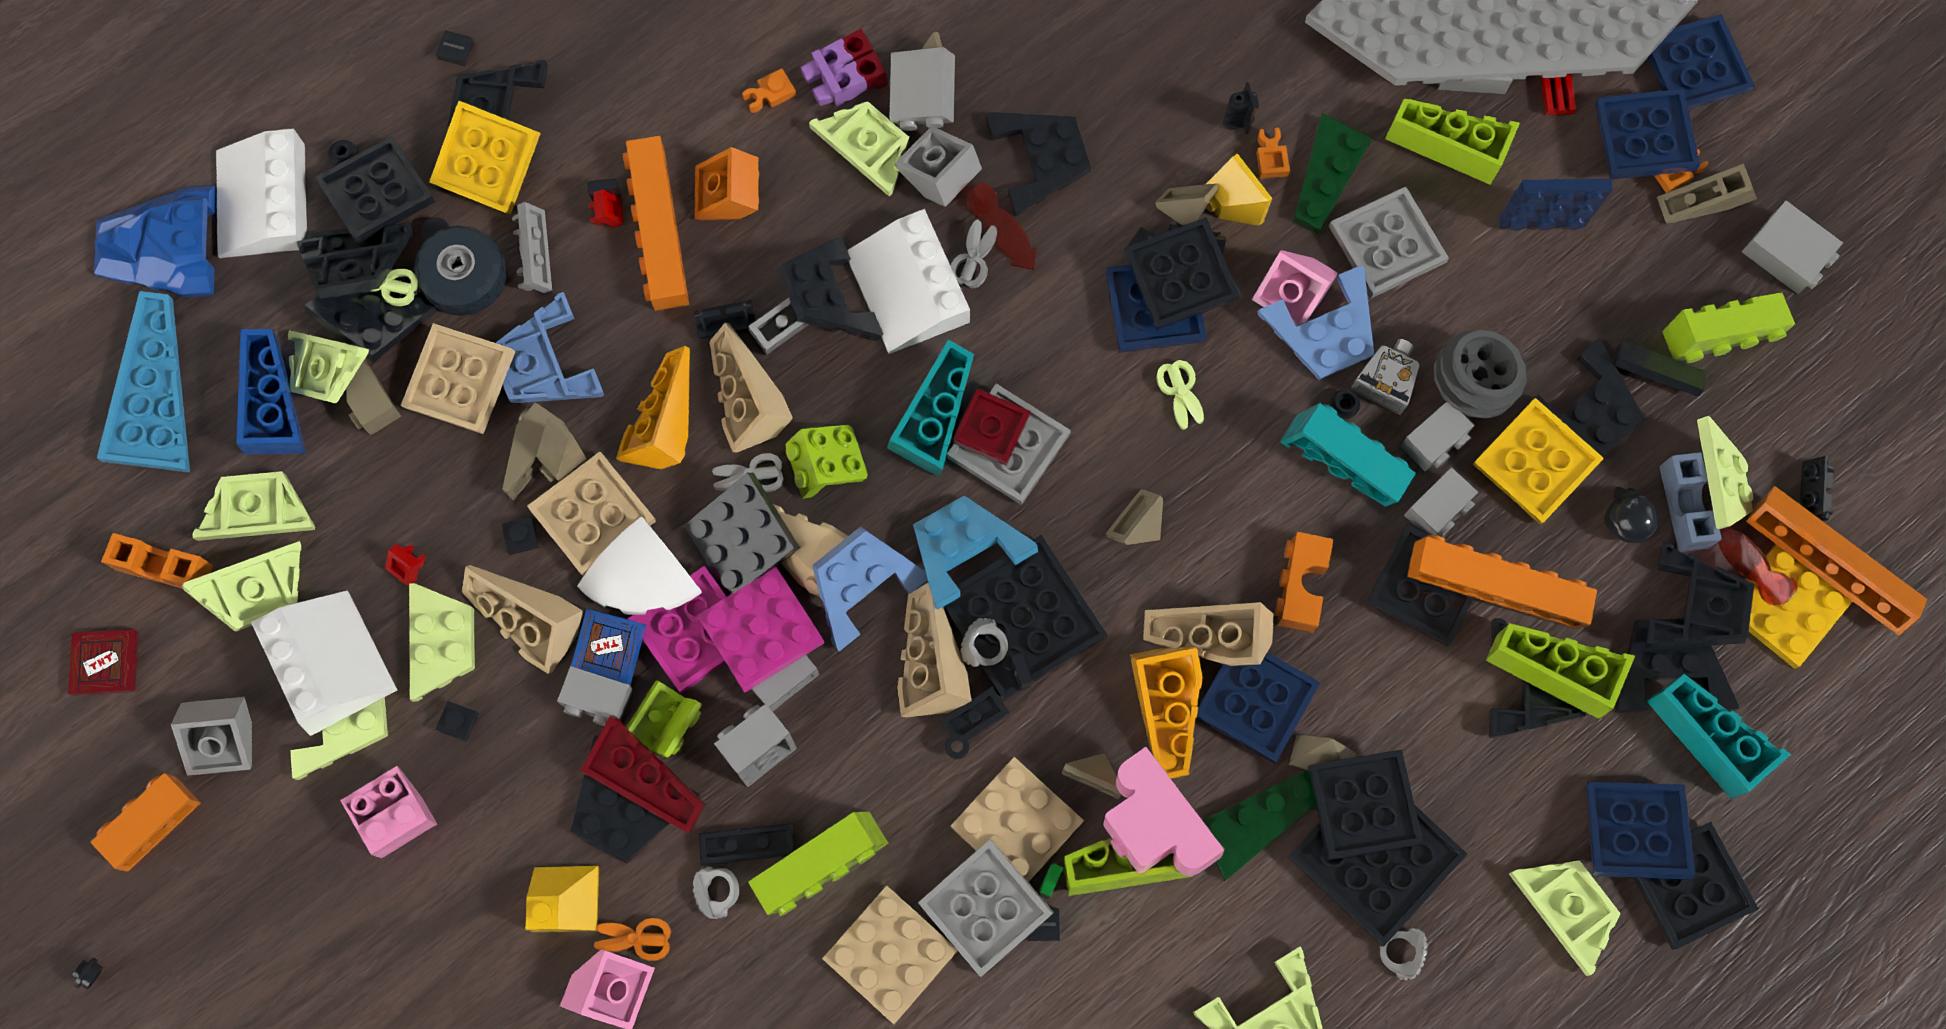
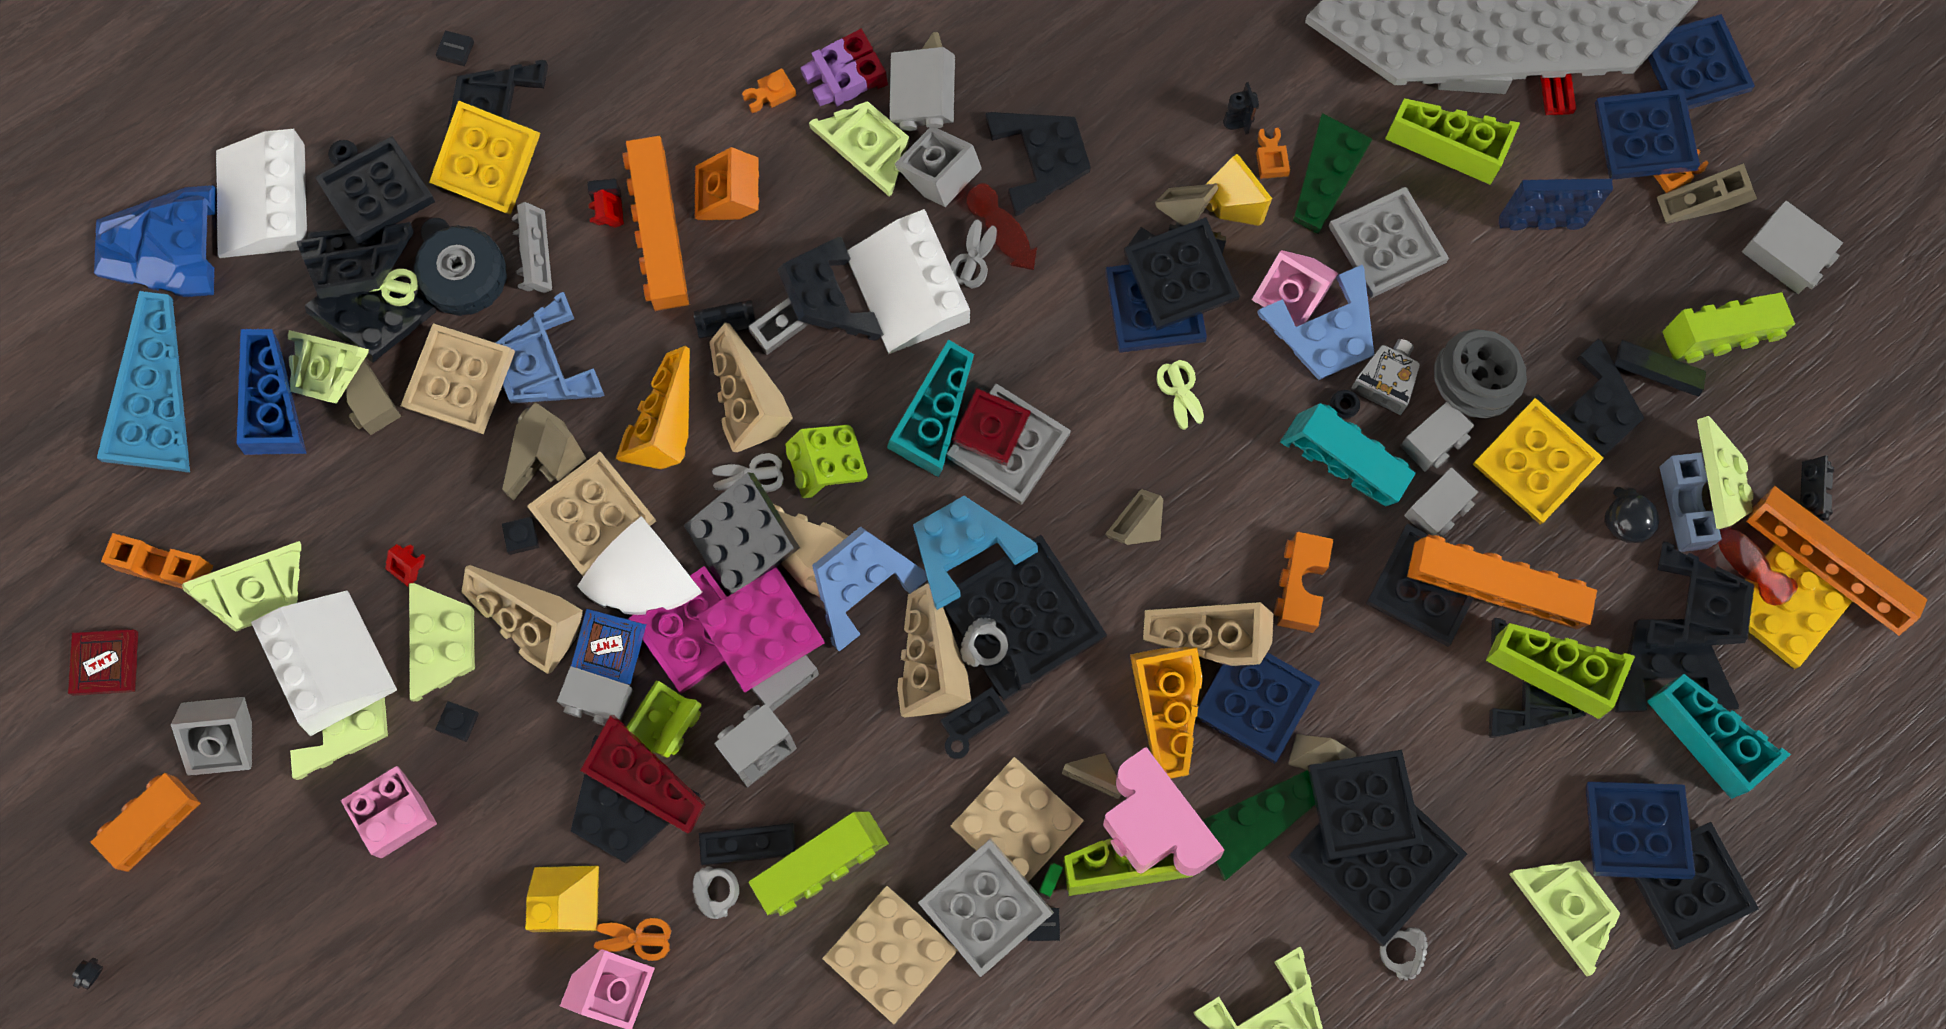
(253, 507): yellowish green wing -> none

